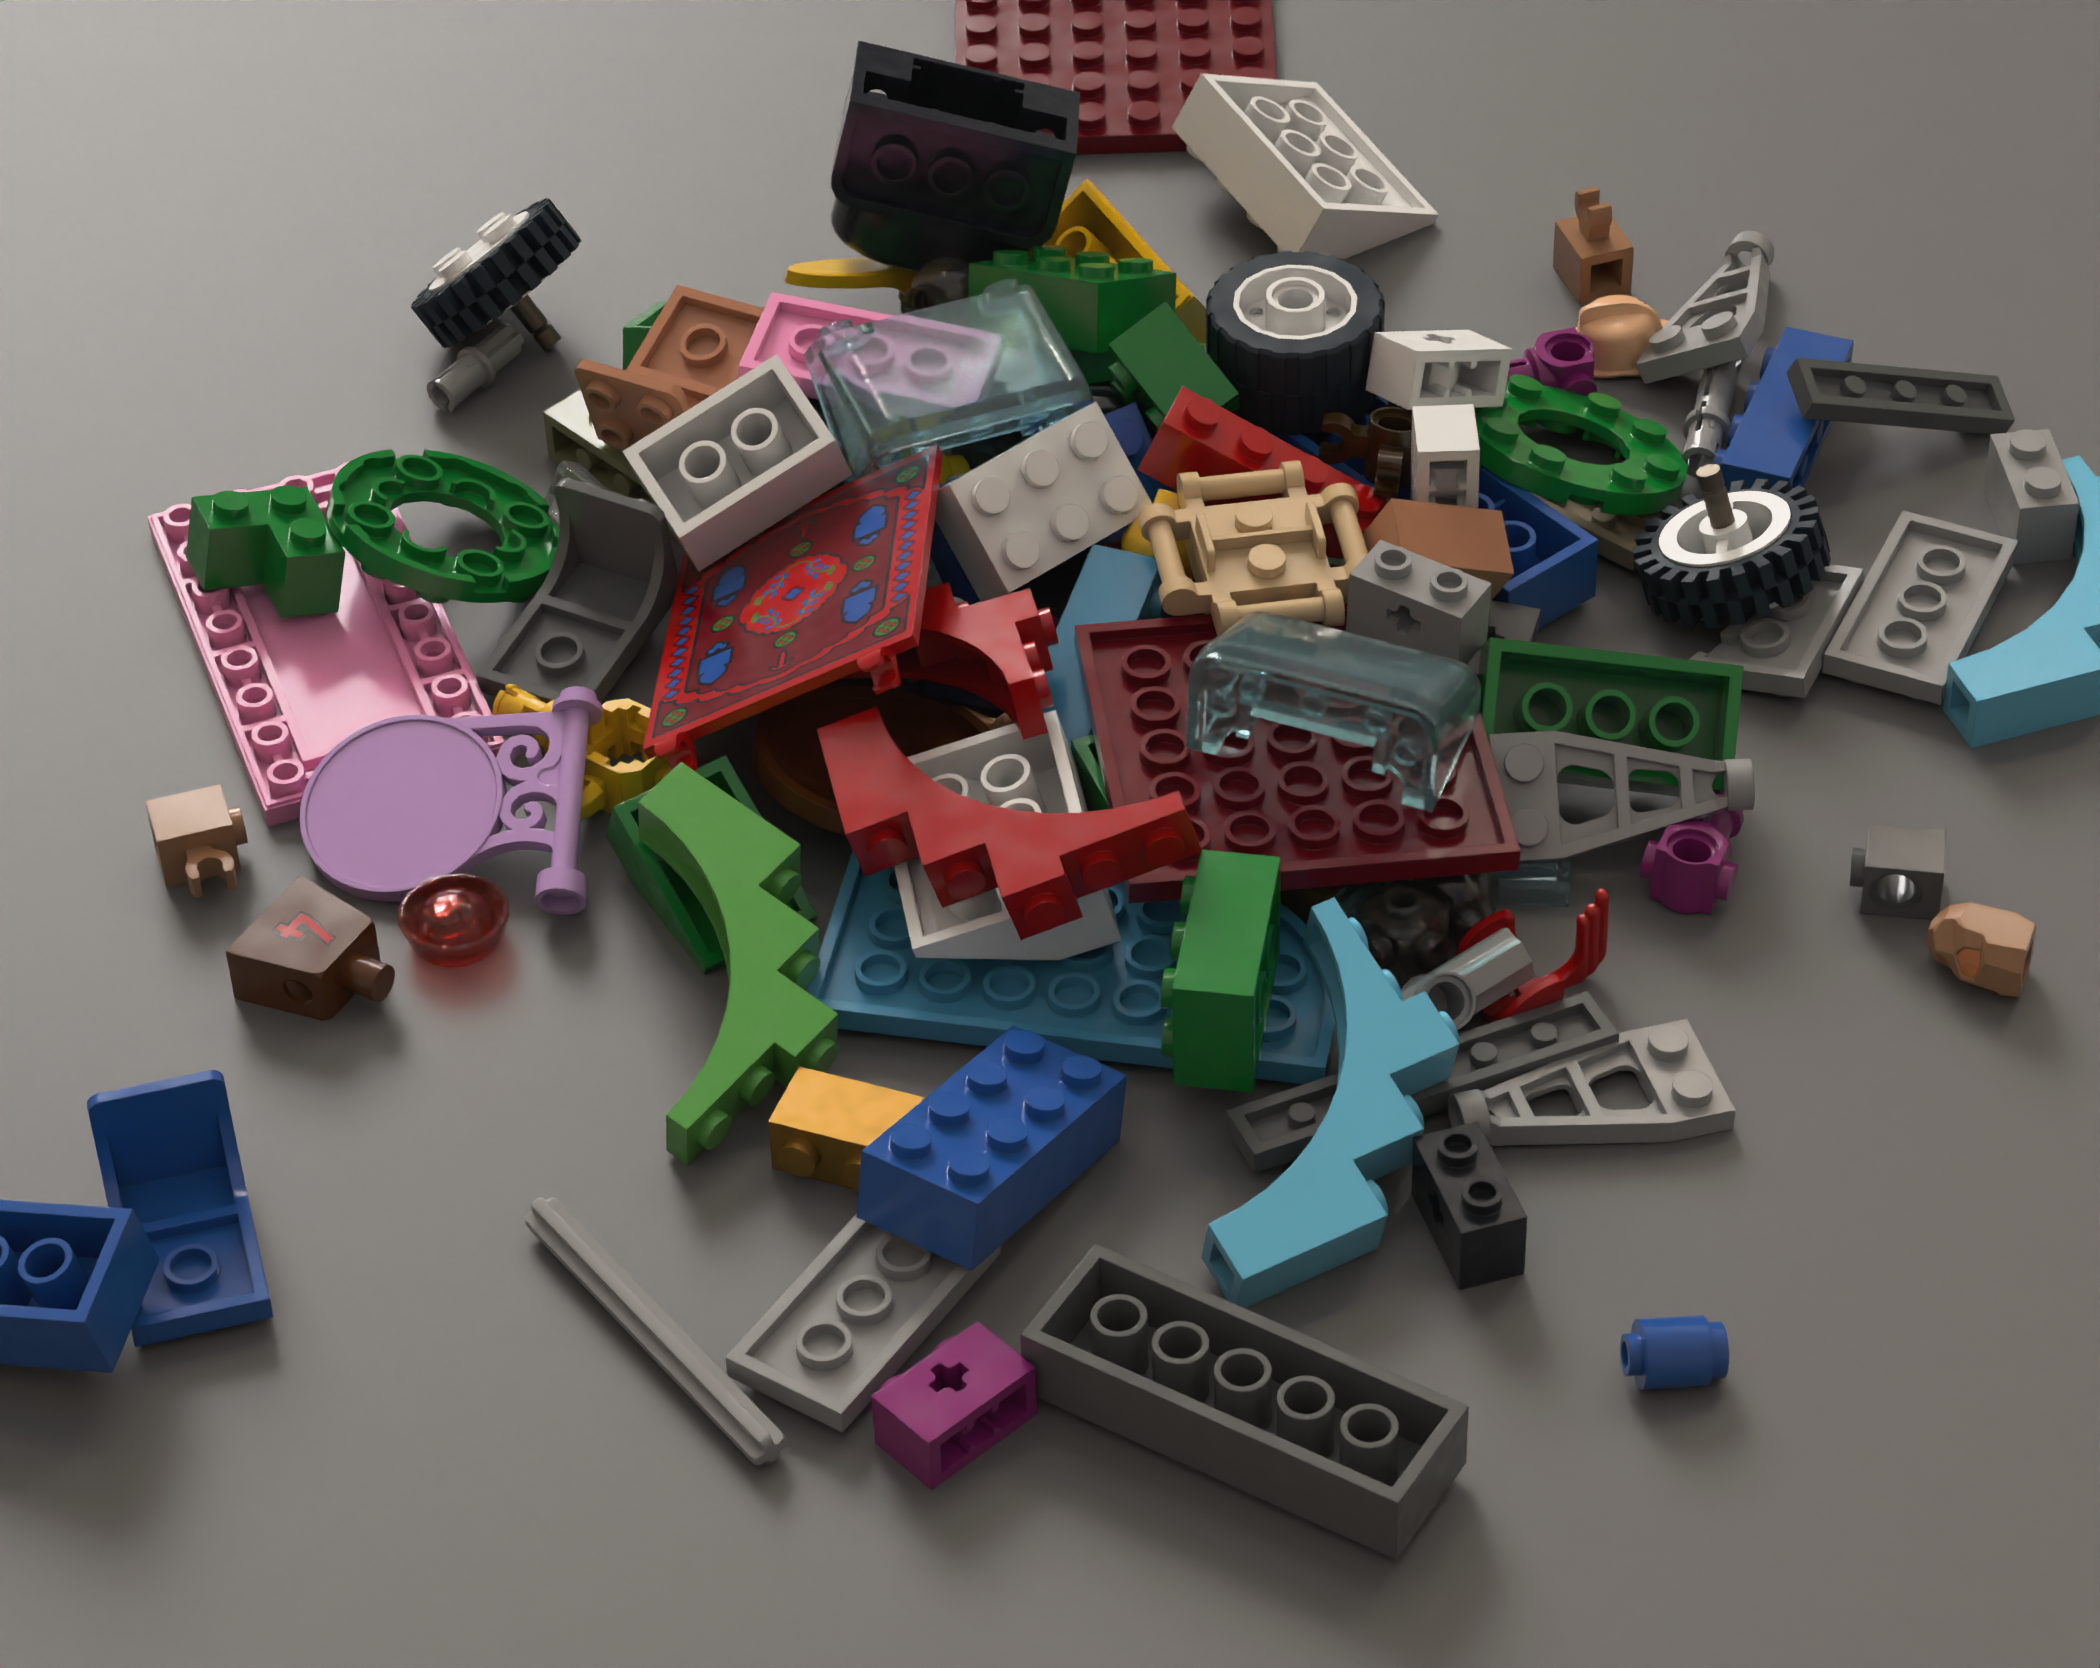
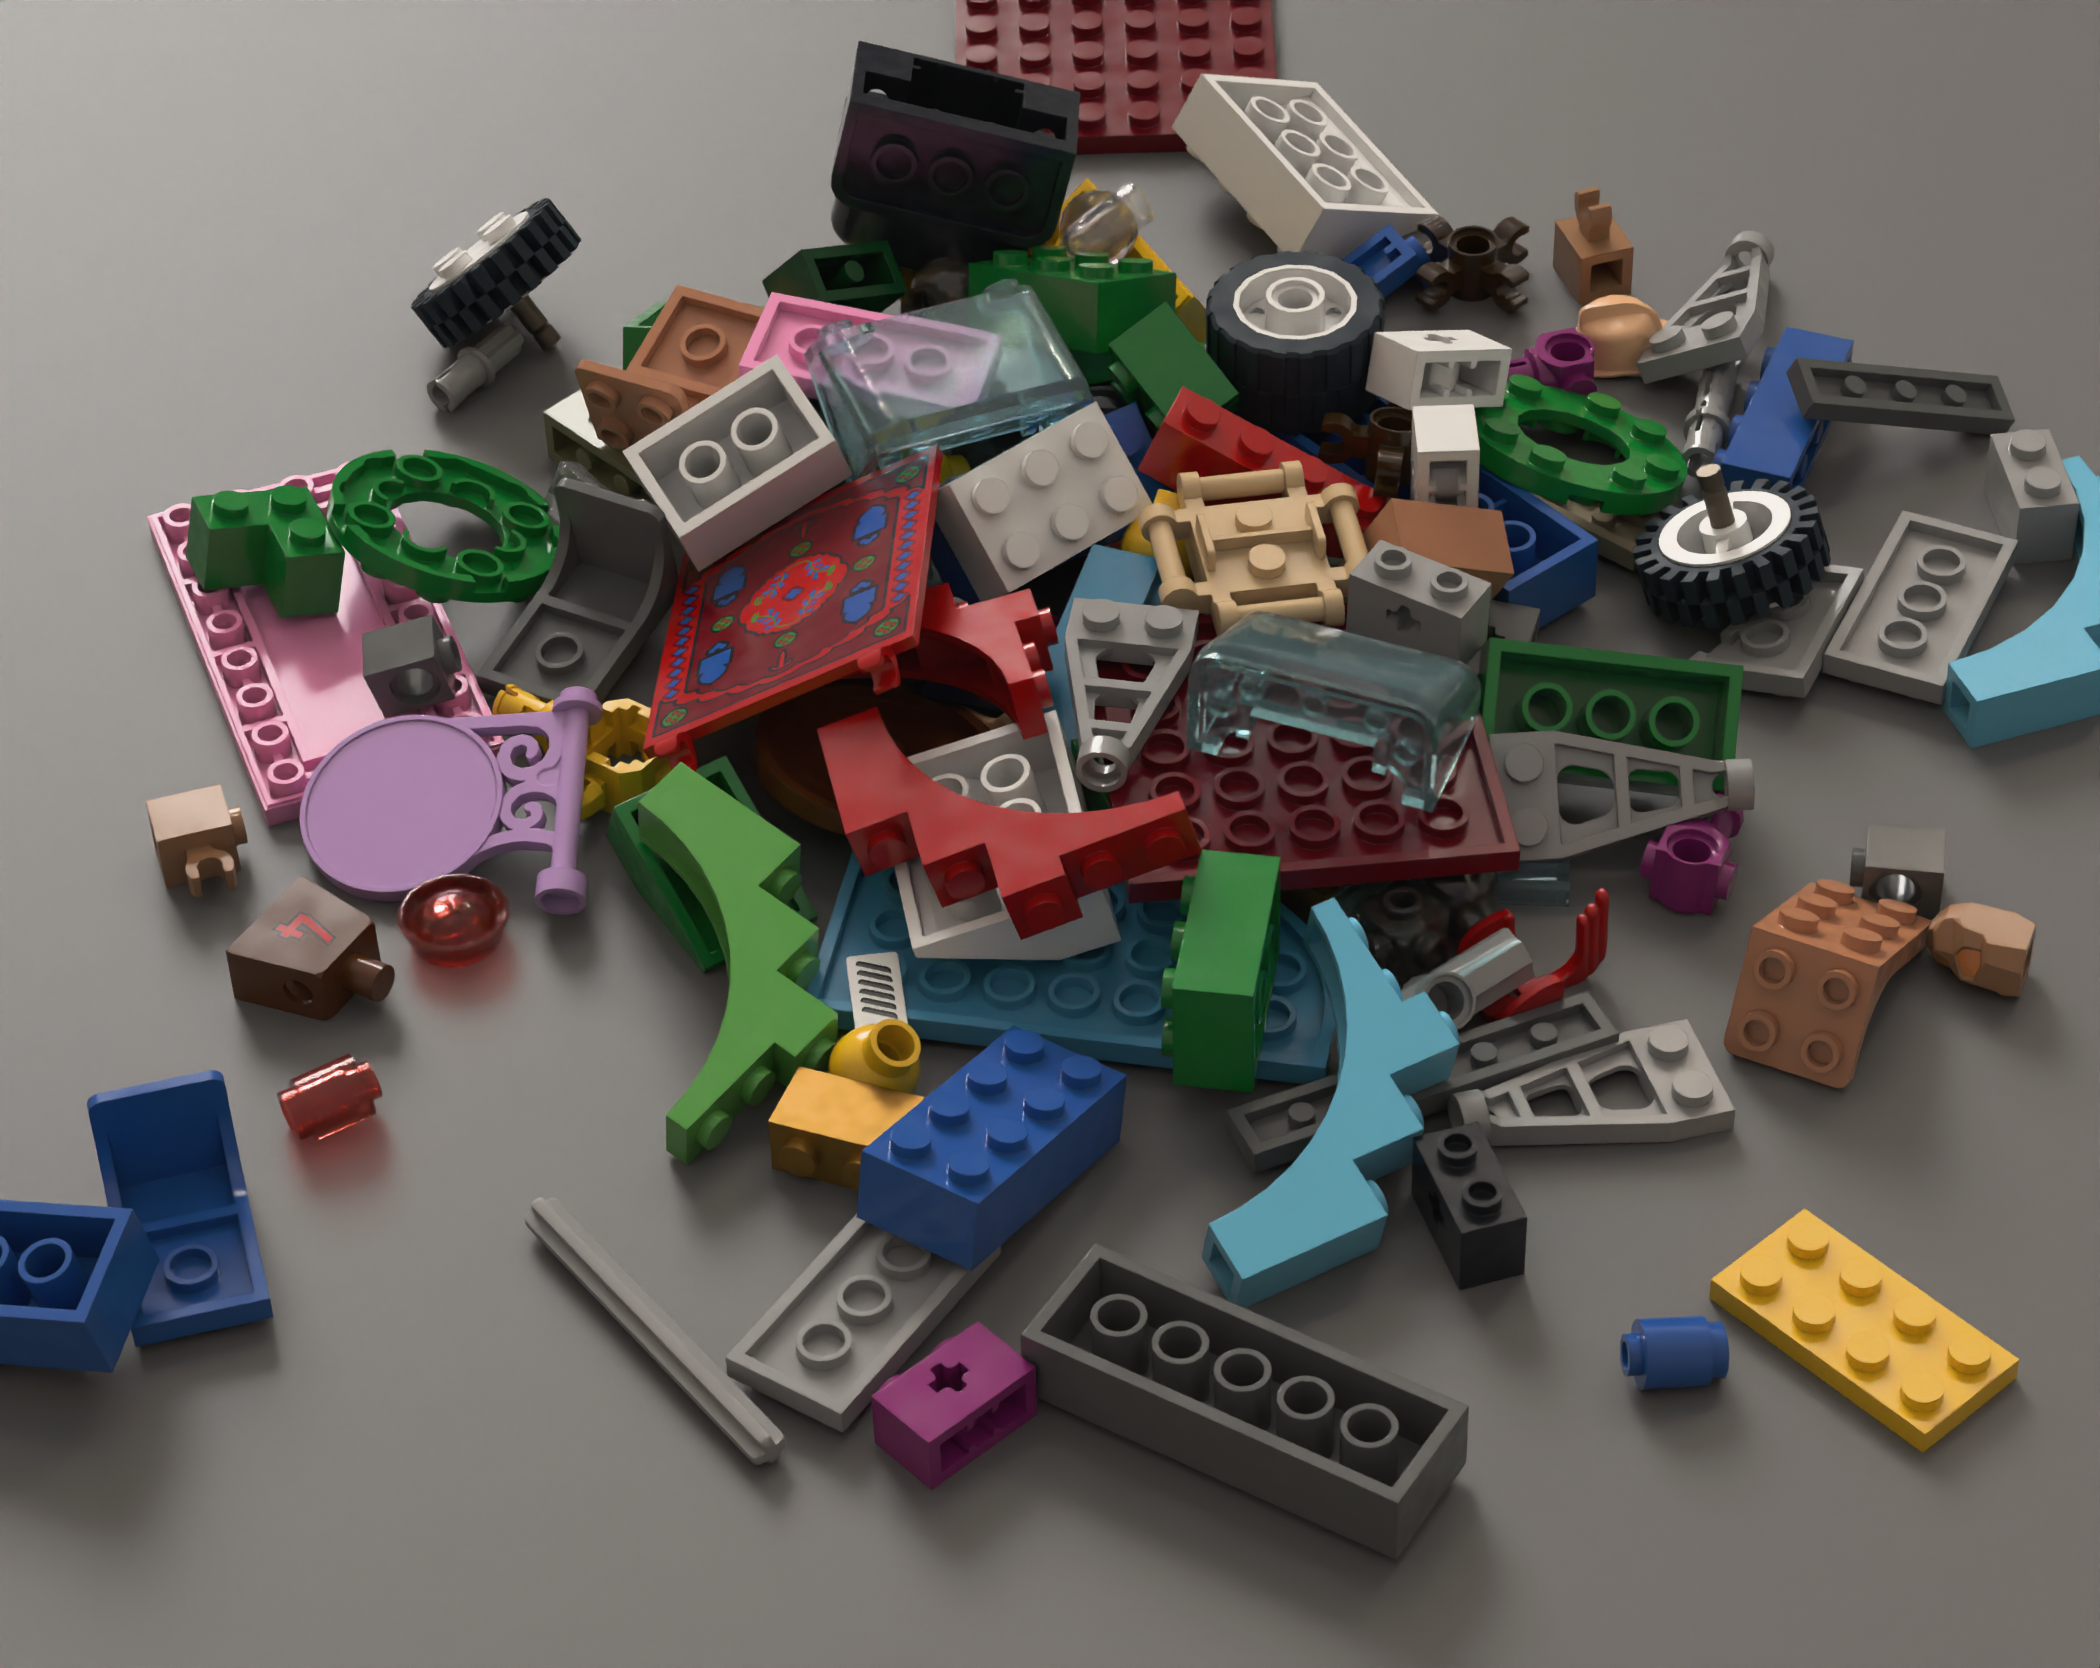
(330, 1098): none -> clear red brick
(410, 665): none -> dark grey brick
(843, 275): none -> dark green brick
(876, 988): none -> white sticker
(879, 1055): none -> yellow piece
(1104, 221): none -> clear piece
(1132, 635): none -> light grey plate
(1390, 259): none -> blue bracket
(1473, 263): none -> dark brown pin
(1817, 977): none -> nougat bracket
(1864, 1330): none -> yellow plate

